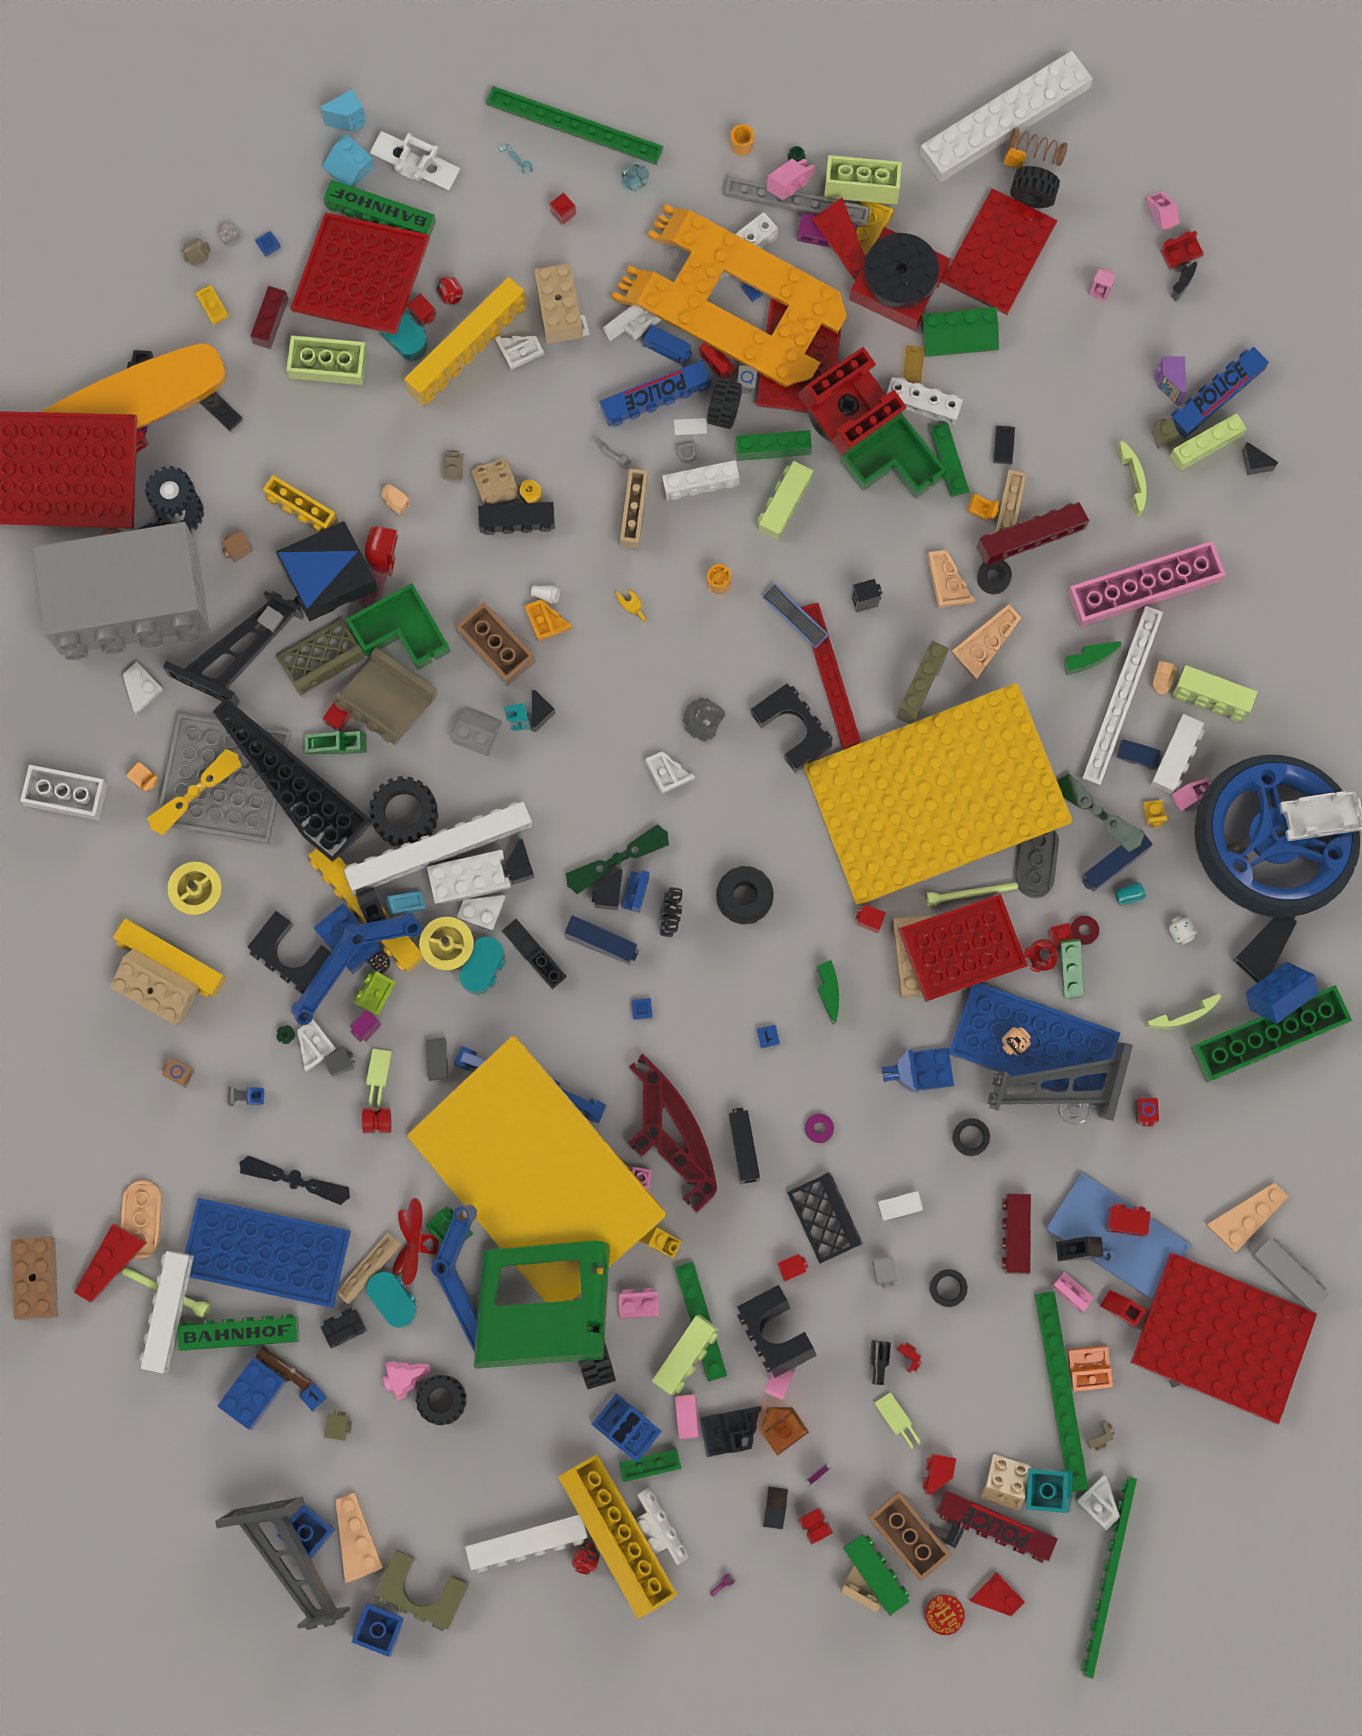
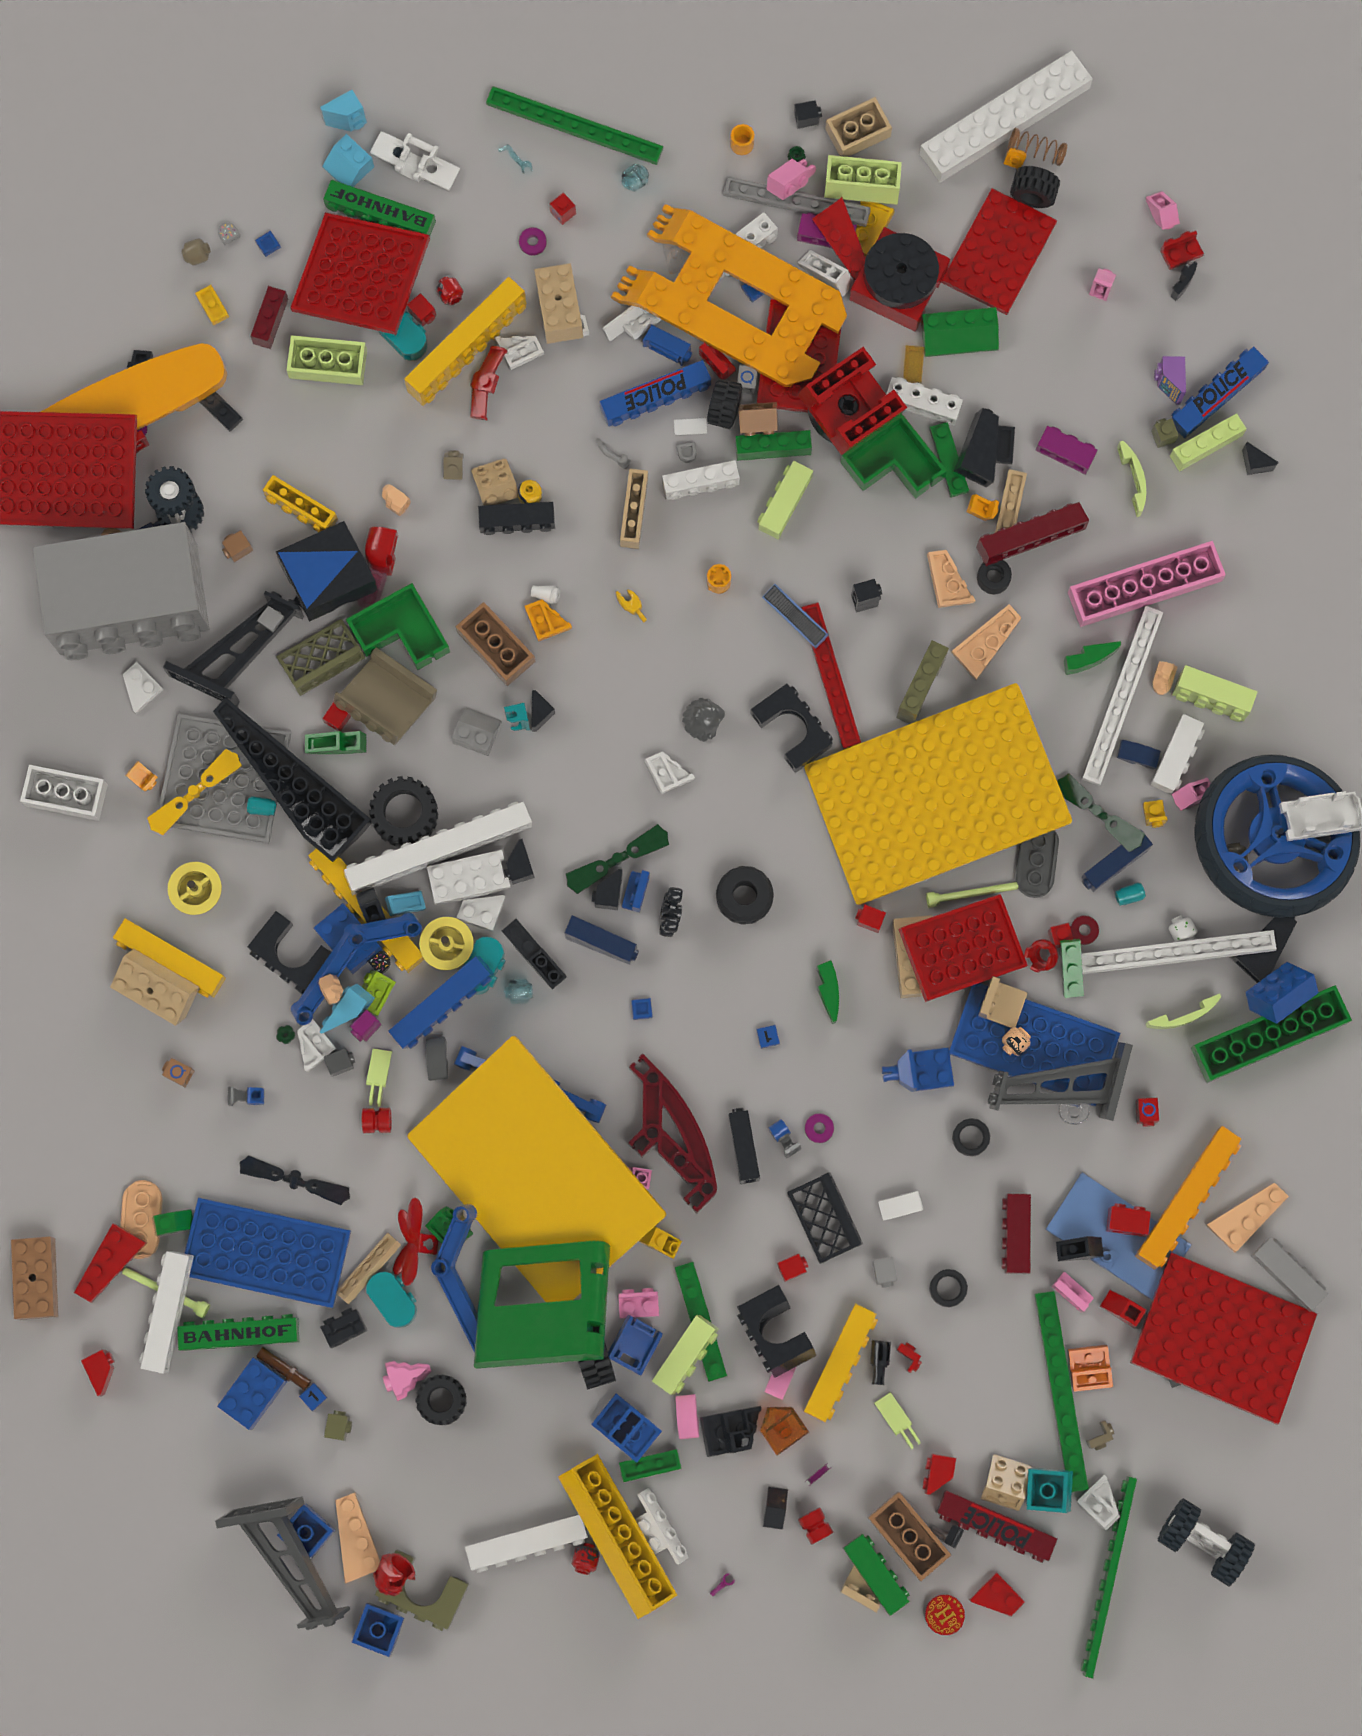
(99, 1370): none -> red slope
(172, 1222): none -> green slope
(261, 806): none -> teal piece
(331, 988): none -> light nougat rock
(352, 1004): none -> medium azure slope
(393, 1573): none -> red helmet
(441, 1002): none -> blue brick
(485, 382): none -> red plate
(519, 991): none -> clear light blue head
(529, 233): none -> magenta piece
(635, 1341): none -> blue container
(758, 418): none -> medium nougat brick
(781, 1134): none -> leg
(807, 114): none -> black brick
(827, 272): none -> white slope
(840, 1362): none -> yellow brick
(858, 128): none -> tan brick
(979, 450): none -> black slope
(1002, 1003): none -> tan bracket
(1066, 449): none -> magenta brick
(1178, 952): none -> white plate
(1188, 1197): none -> light orange brick
(1230, 1554): none -> black plate

